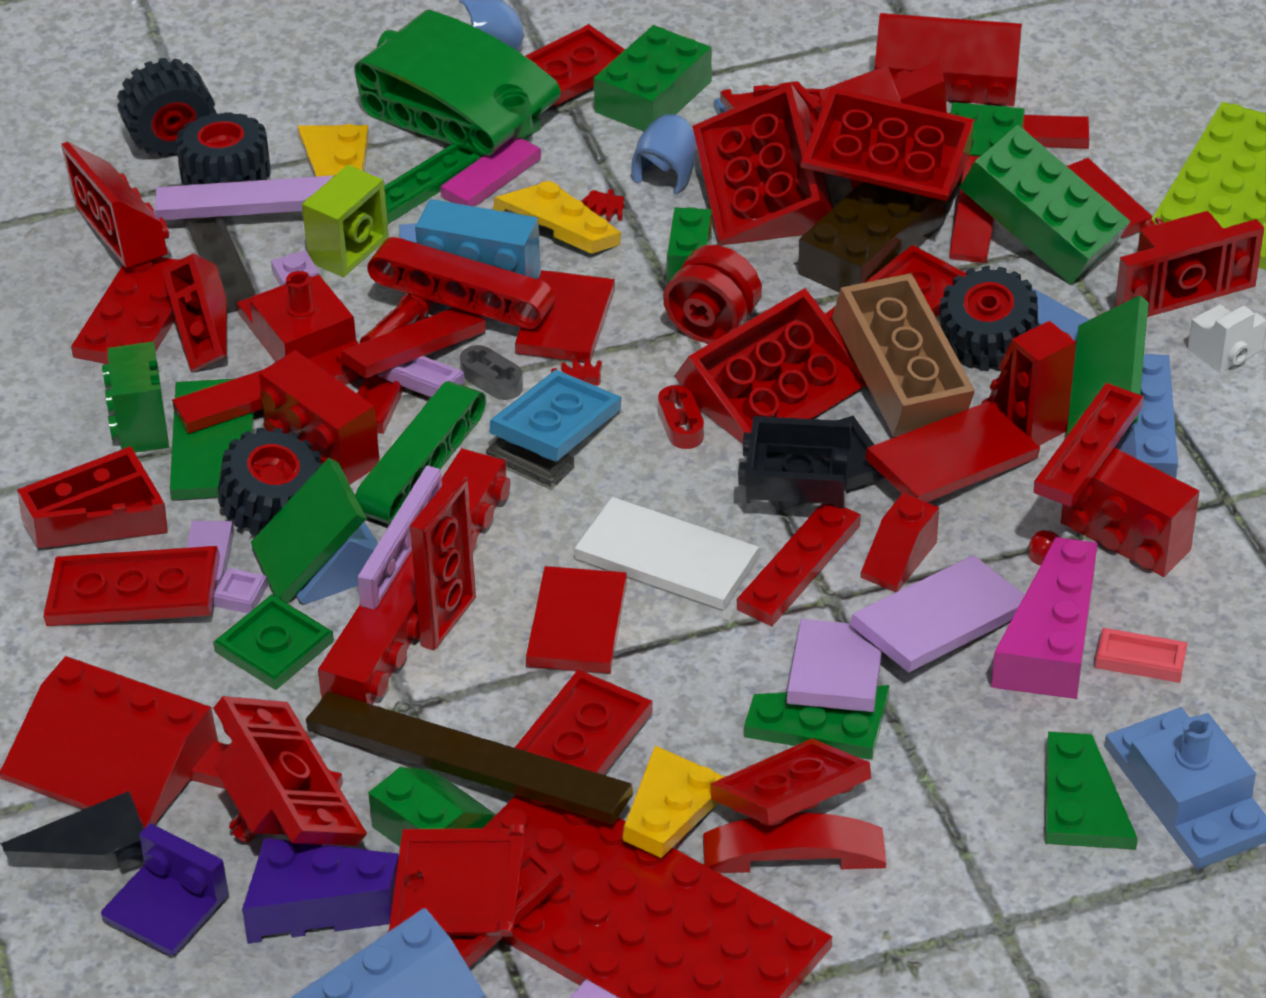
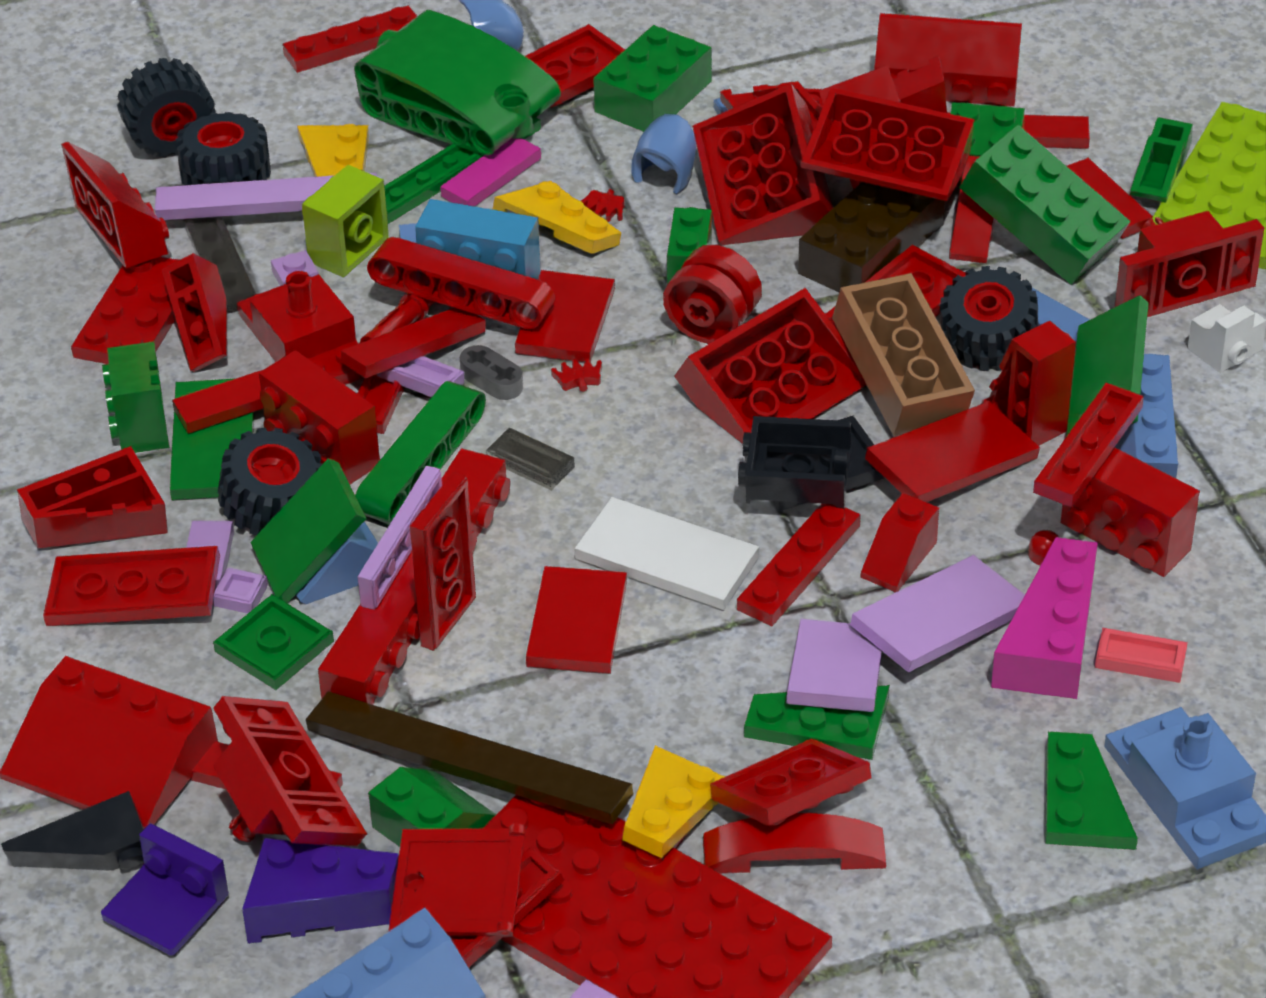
(344, 40): none -> red plate
(555, 415): dark azure plate -> none
(587, 723): red plate -> none
(686, 415): red beam -> none
(1162, 159): none -> green slope

